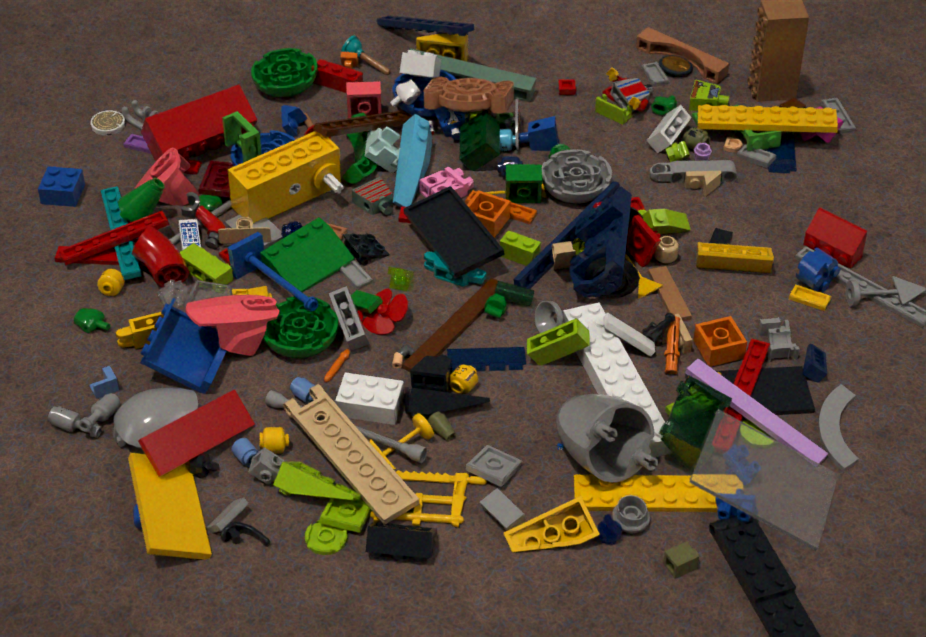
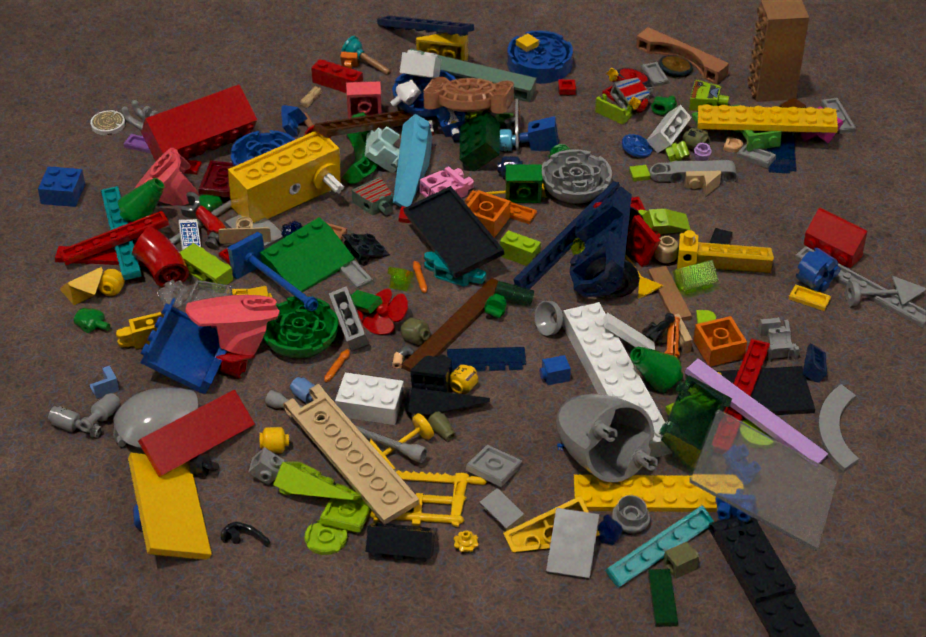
(82, 287): none -> yellow slope
(227, 515): light grey tile -> none
(234, 363): none -> red piece
(244, 451): medium blue brick -> none
(248, 142): bright green window -> none
(284, 72): green brick -> none
(308, 98): none -> tan piece
(415, 331): none -> olive head
(419, 275): none -> orange piece
(466, 541): none -> yellow plant
(527, 42): none -> yellow tile
(549, 65): none -> blue brick
(555, 370): none -> blue brick
(558, 342): lime brick -> none
(562, 254): tan piece -> none
(572, 543): none -> light grey tile
(630, 73): none -> red wheel
(636, 145): none -> blue wheel
(639, 173): none -> lime tile
(655, 548): none -> teal tile
(657, 368): none -> green cone
(662, 598): none -> dark green tile
(687, 245): none -> yellow torso
(694, 276): none -> clear neon green brick
(704, 316): none -> lime tile

